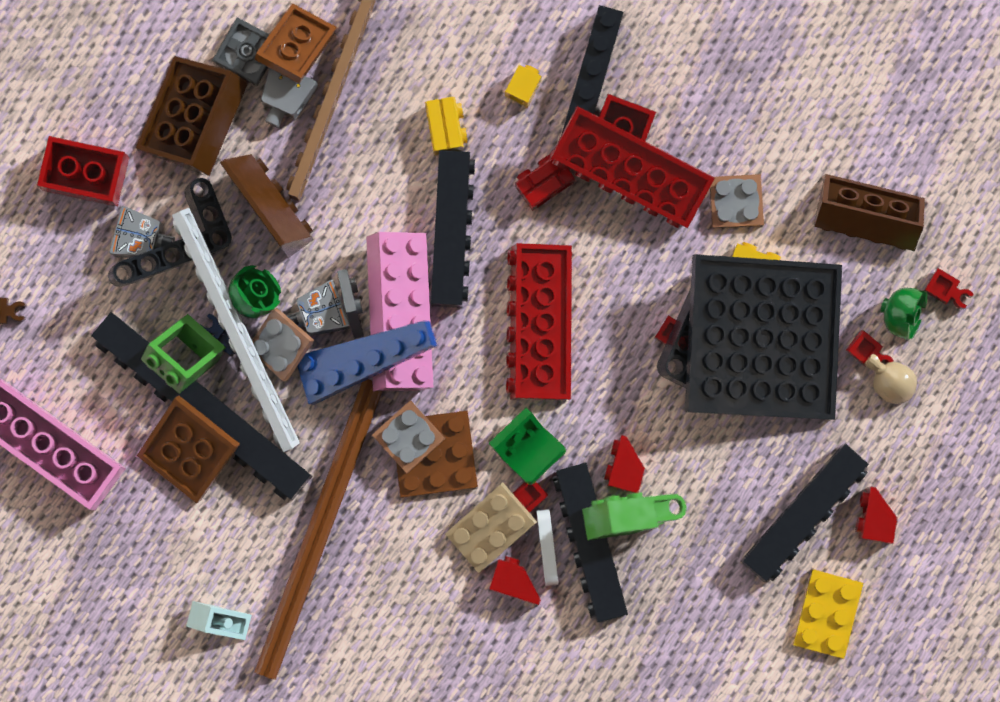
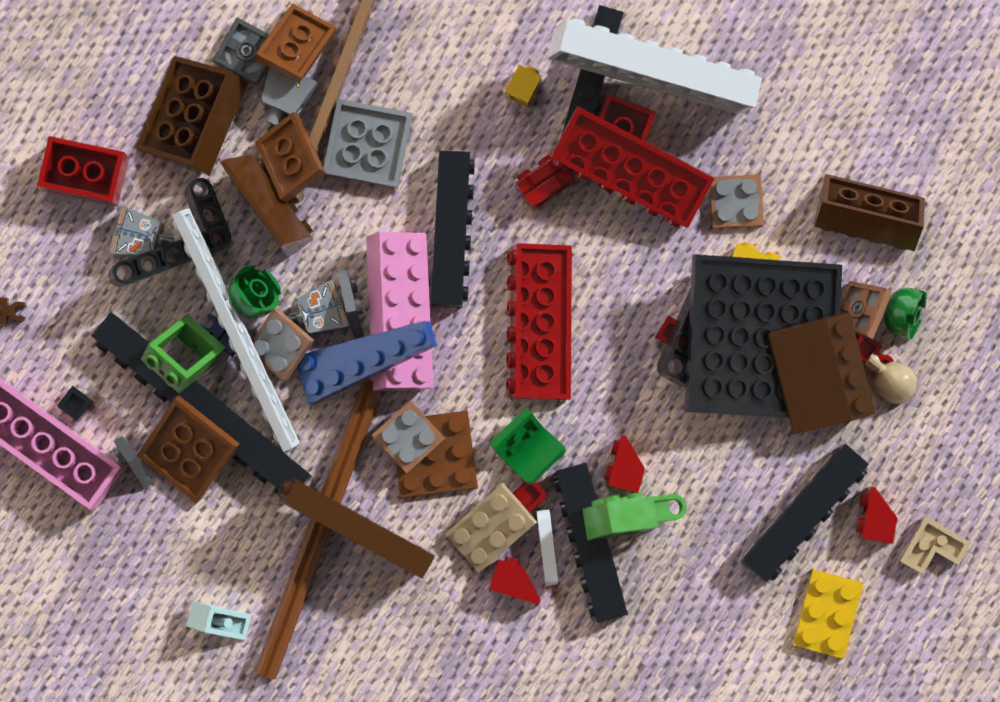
(75, 403): none -> black plate
(127, 456): none -> dark grey wing
(289, 157): none -> dark orange plate
(355, 527): none -> reddish brown brick
(367, 143): none -> light grey plate
(445, 126): yellow brick -> none
(654, 66): none -> white brick
(821, 373): none -> reddish brown slope
(865, 306): none -> nougat piece
(931, 539): none -> tan plate
(944, 287): red plate -> none

